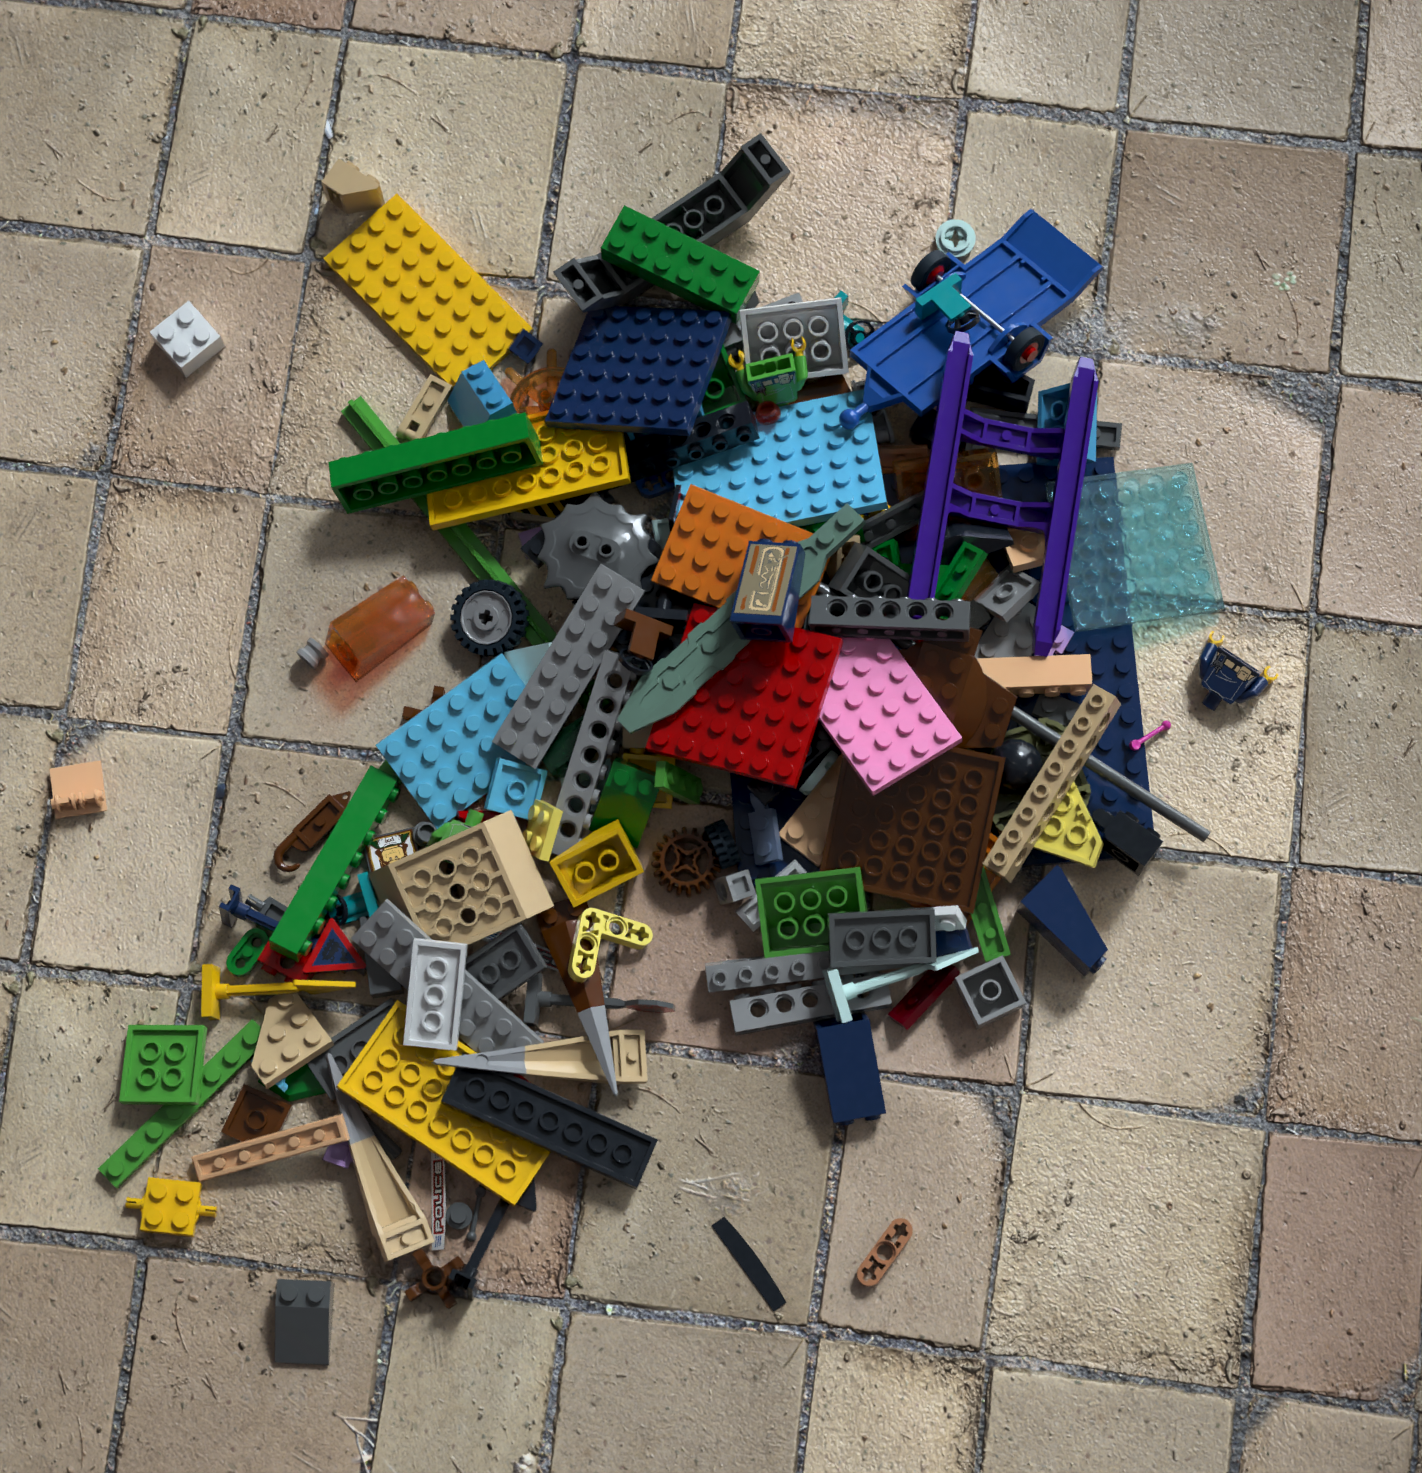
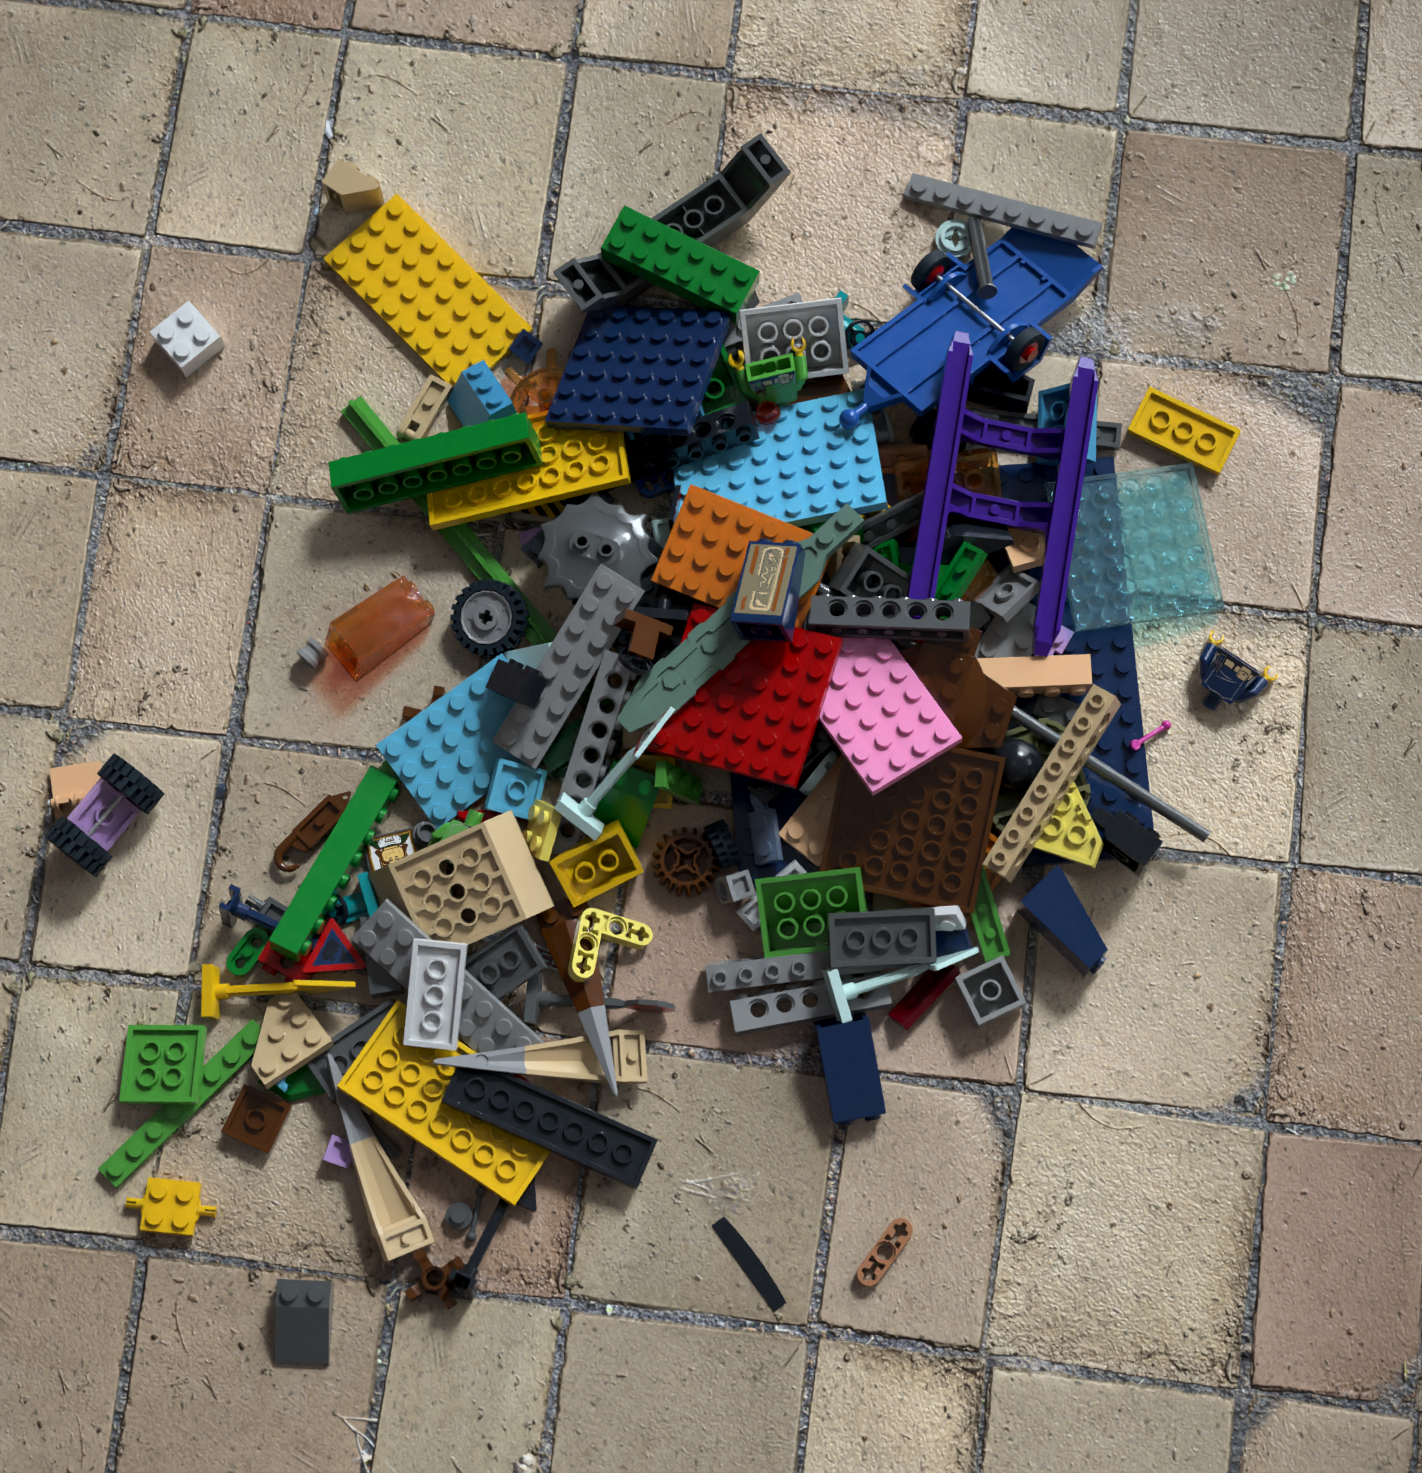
(104, 814): none -> plate
(270, 1147): light nougat tile -> none
(438, 1191): sticker -> none
(517, 683): none -> black brick
(581, 813): none -> light aqua piece
(949, 301): teal piece -> none
(983, 272): none -> dark grey axle
(1003, 211): none -> light grey plate
(1183, 431): none -> yellow plate

